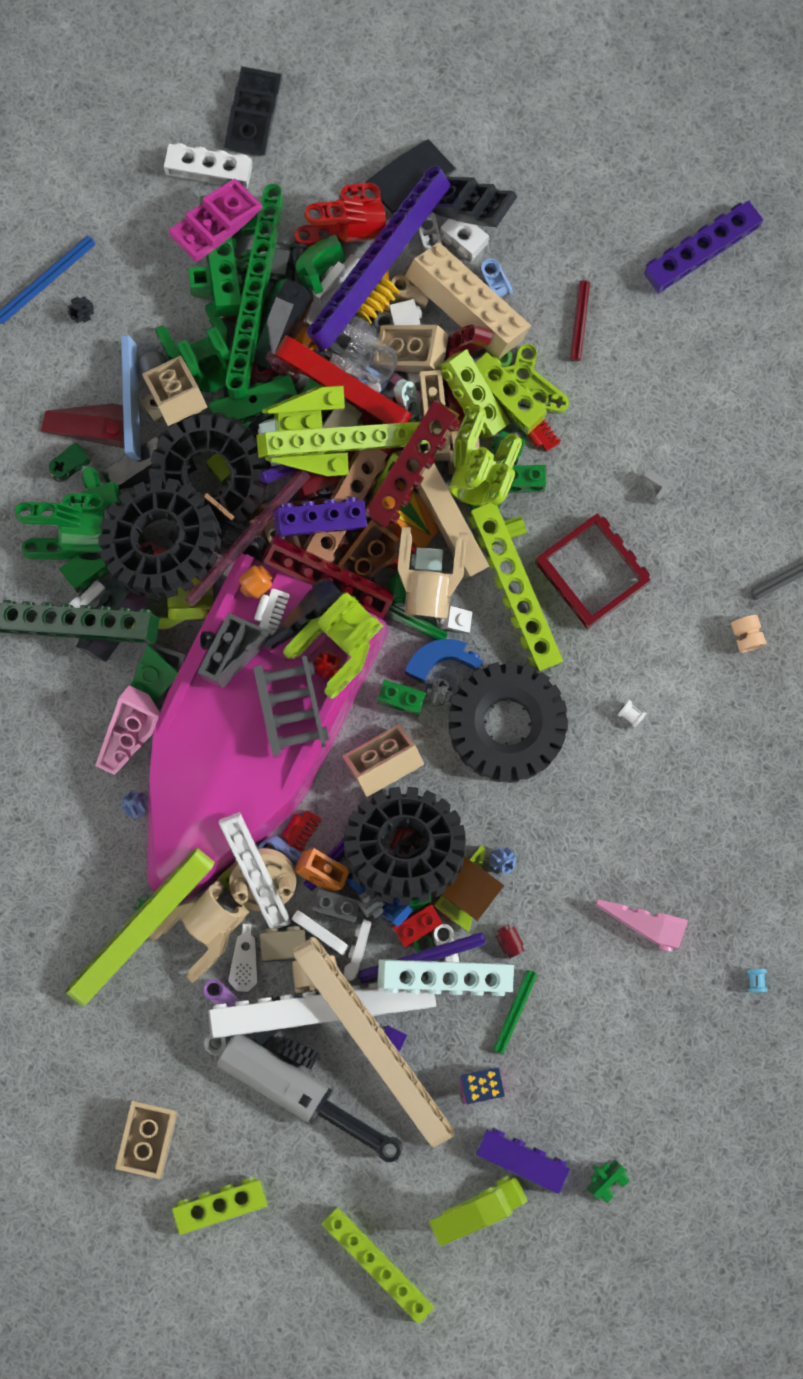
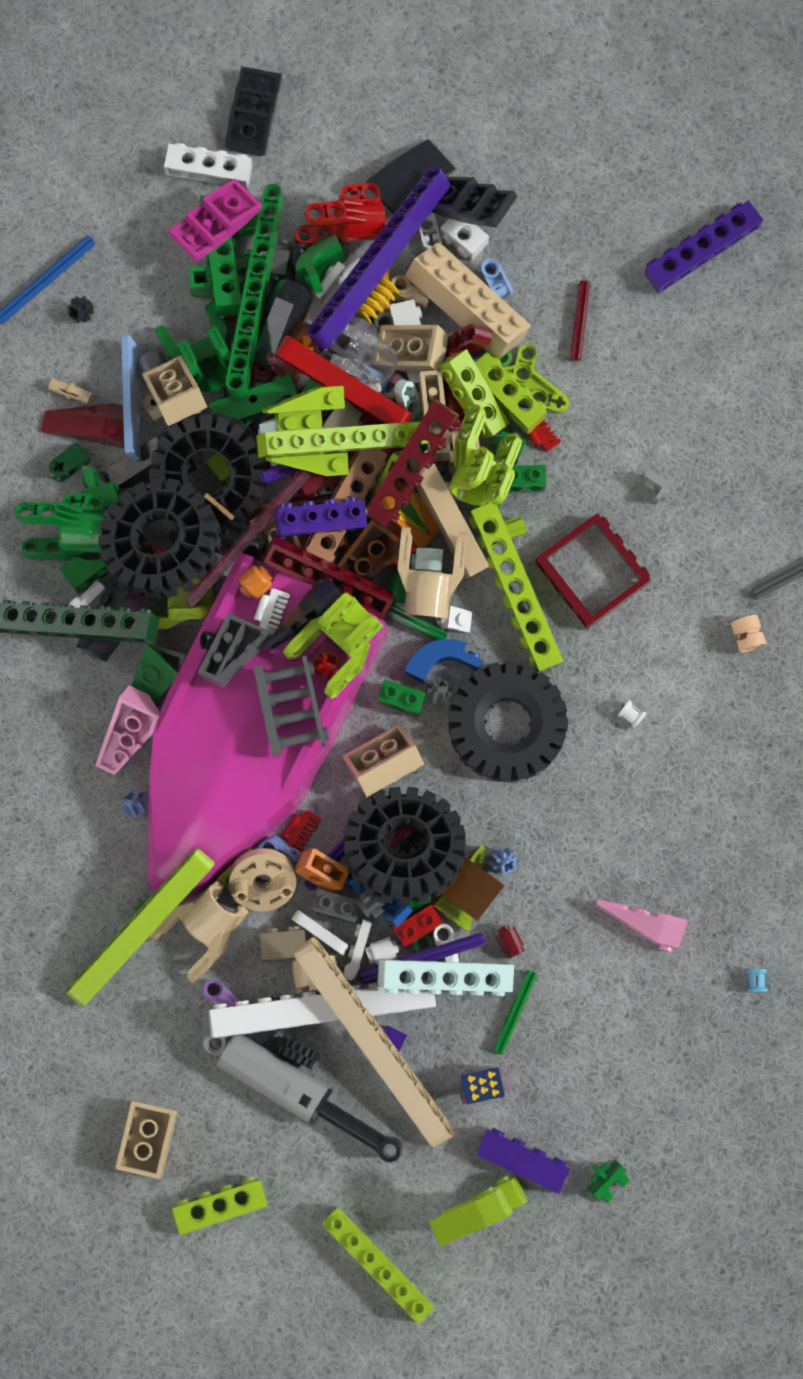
(70, 391): none -> tan pin
(244, 957): white piece -> none
(254, 871): white tile -> none
(382, 949): none -> white brick

